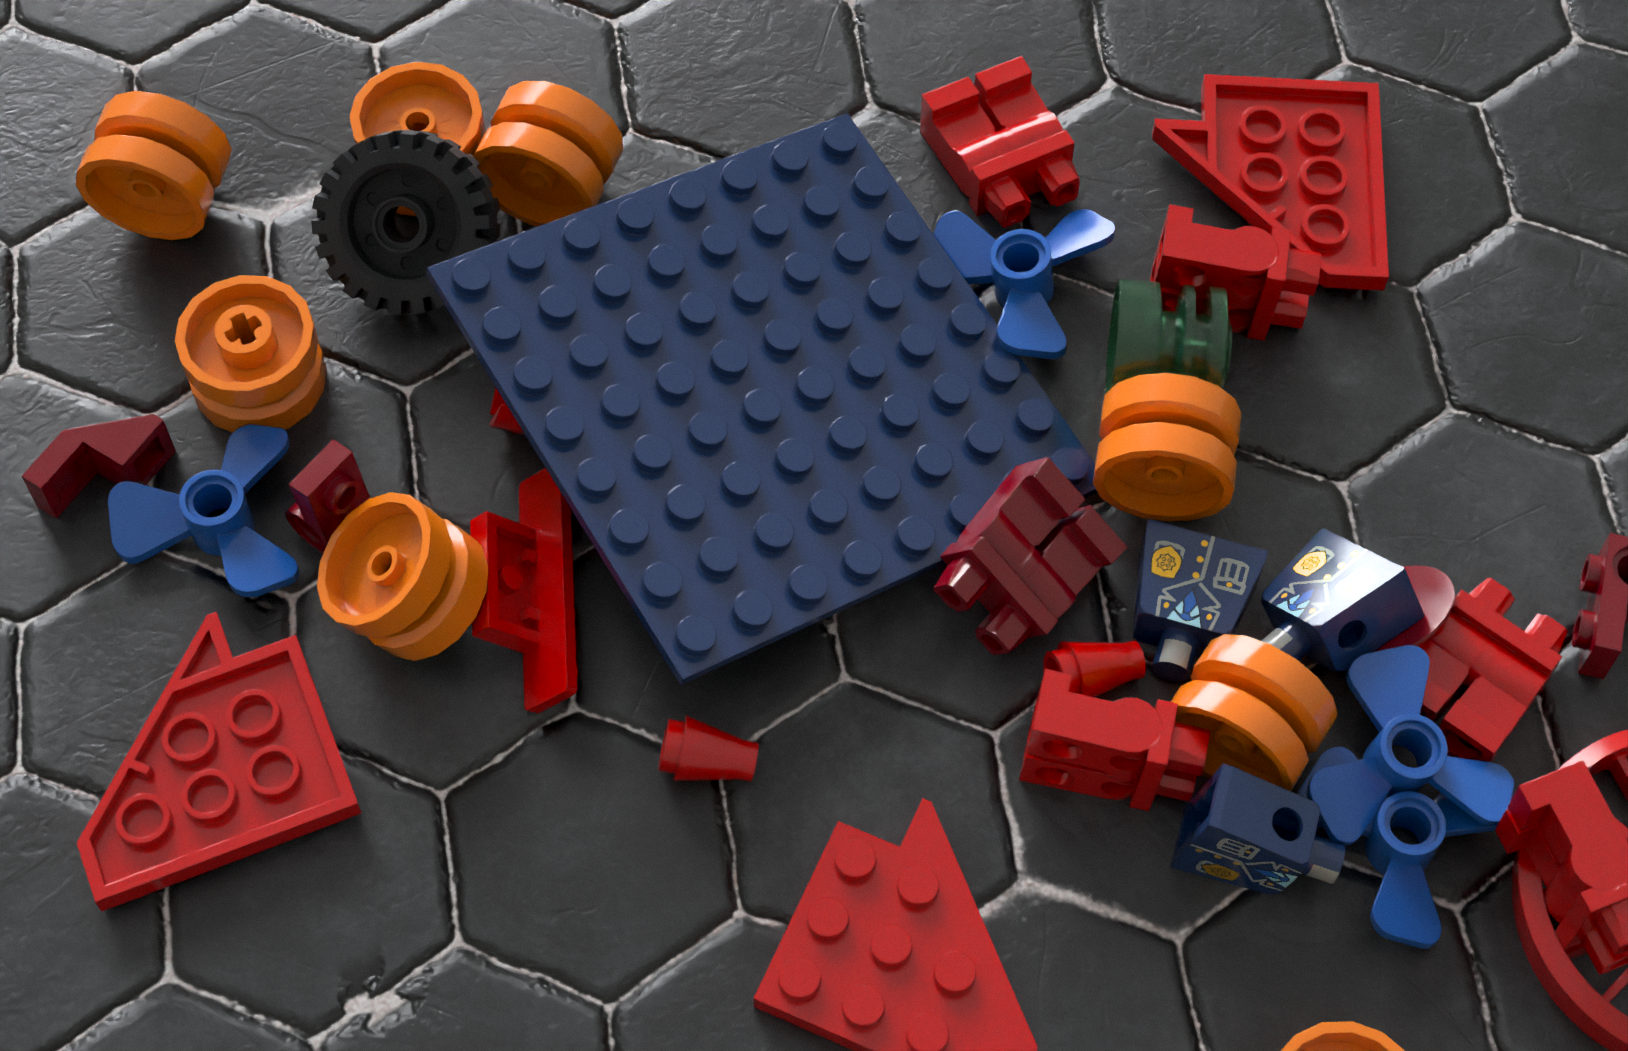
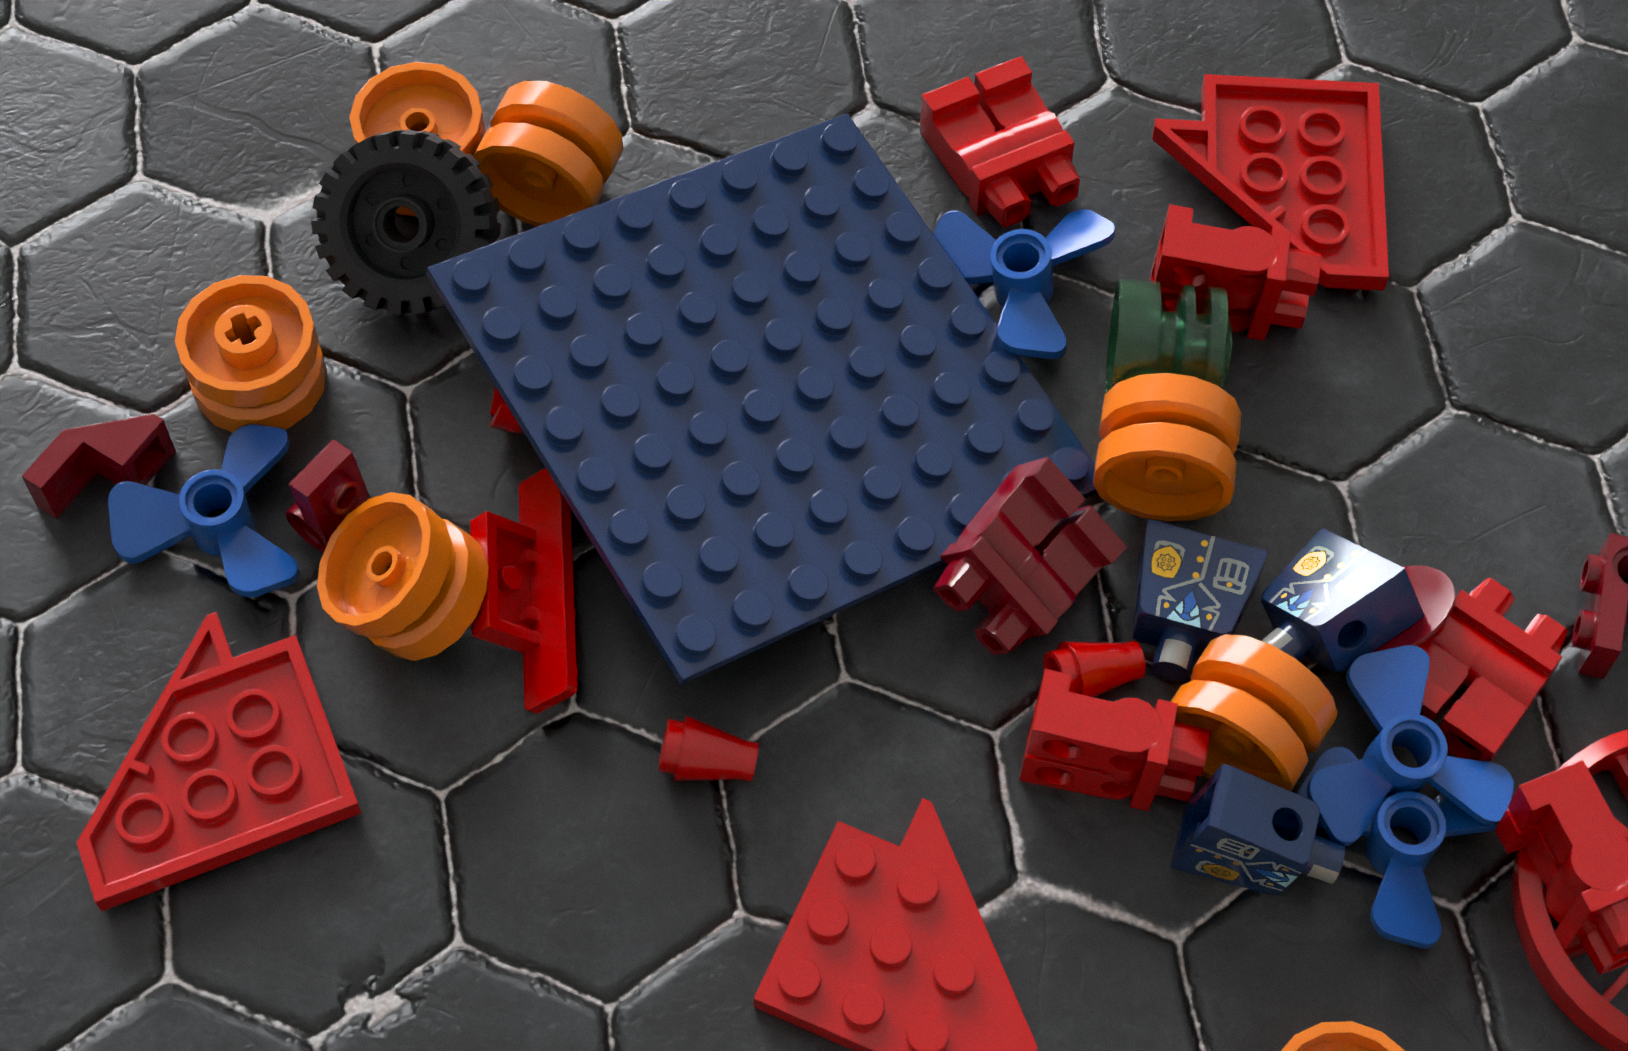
(153, 165): orange wheel -> none

